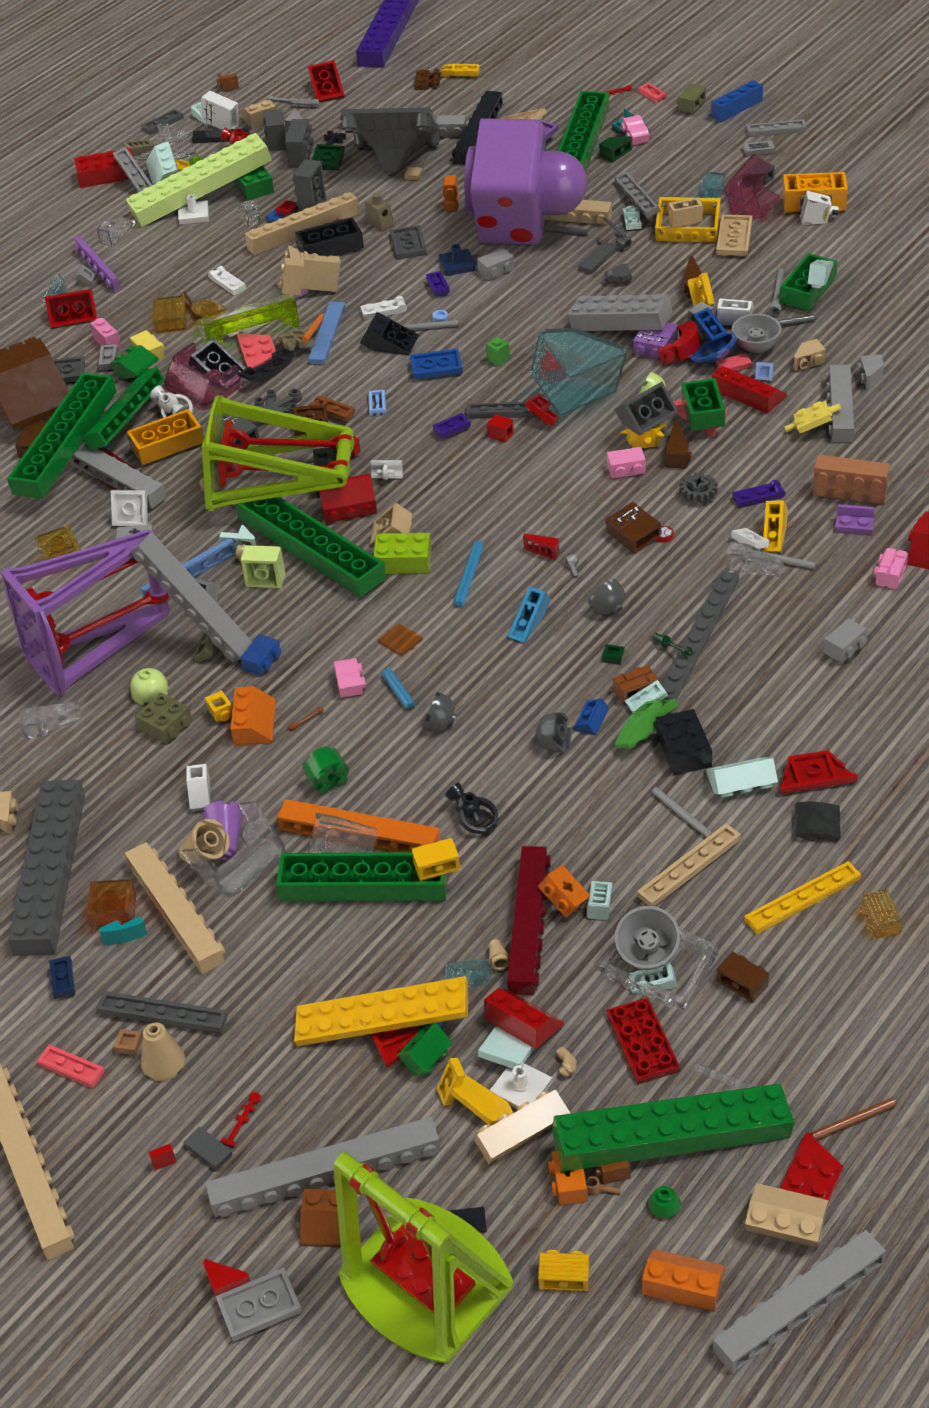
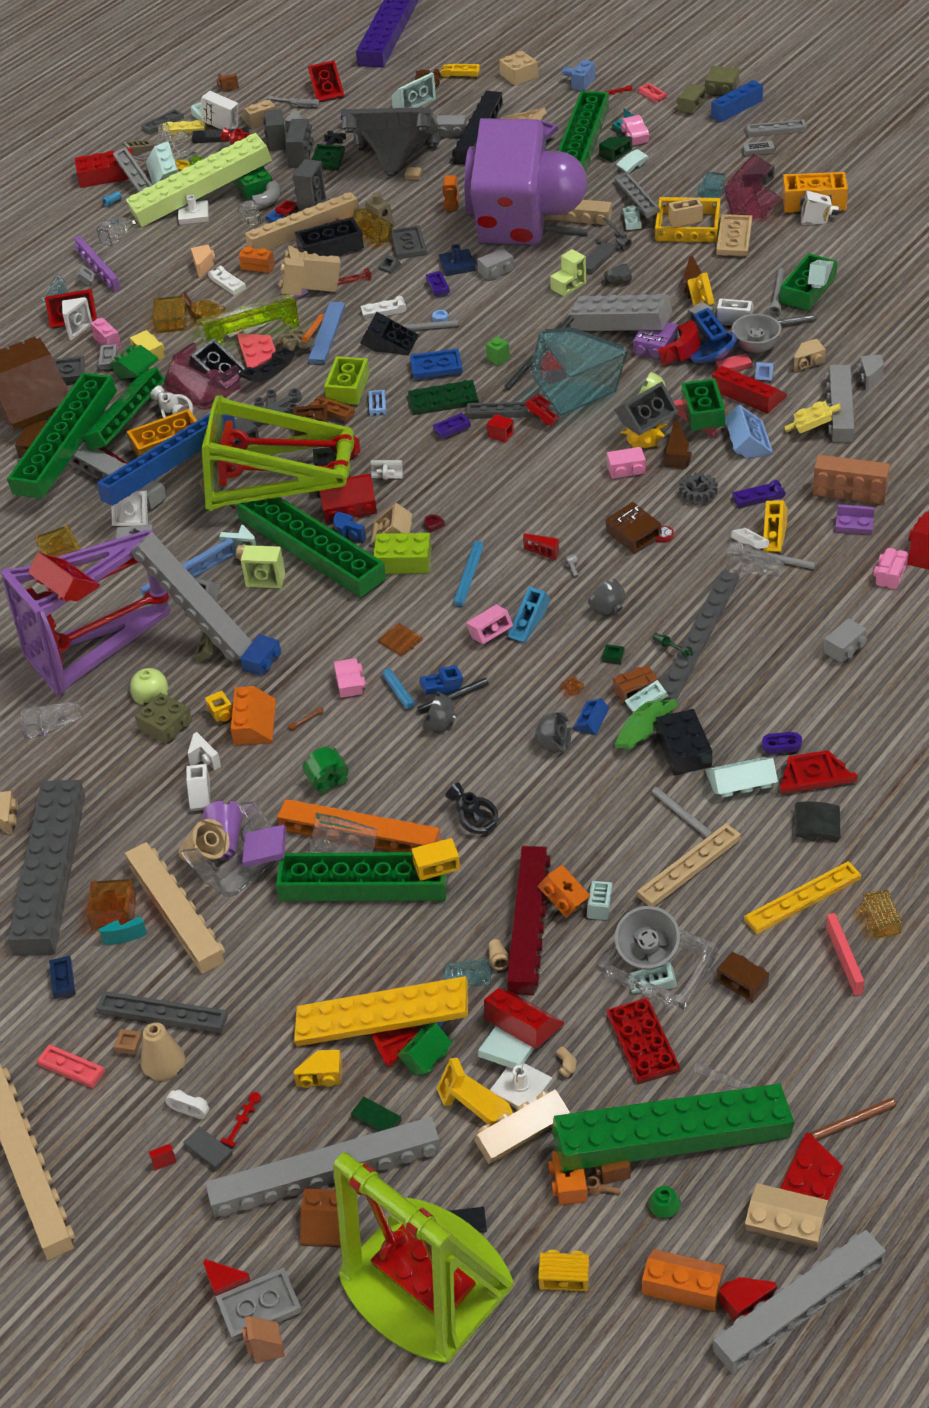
(62, 577): none -> red slope
(76, 316): none -> white slope
(109, 199): none -> dark azure pin
(155, 462): none -> blue brick
(187, 127): none -> light yellow plate
(187, 1104): none -> white plate
(201, 750): none -> white slope
(202, 259): none -> light nougat slope
(256, 260): none -> orange brick
(263, 1339): none -> nougat slope
(264, 845): none -> medium lavender tile
(268, 197): none -> light grey cylinder
(320, 1069): none -> yellow slope
(346, 527): none -> blue brick
(347, 380): none -> lime brick
(367, 273): none -> clear red piece
(373, 226): none -> clear yellow brick
(375, 1115): none -> dark green tile
(389, 264): none -> dark grey slope
(415, 93): none -> light aqua slope
(433, 522): none -> dark red tile
(442, 397): none -> dark green plate
(445, 681): none -> blue brick
(457, 693): none -> black bar
(489, 624): none -> bright pink brick
(518, 68): none -> tan brick
(528, 363): none -> pearl dark grey bar
(571, 274): none -> yellowish green brick
(572, 686): none -> clear orange plate
(581, 75): none -> medium blue brick
(631, 160): none -> light aqua slope
(721, 80): none -> olive brick
(744, 1294): none -> red slope
(747, 433): none -> light blue slope
(782, 742): none -> dark purple plate
(845, 954): none -> coral tile

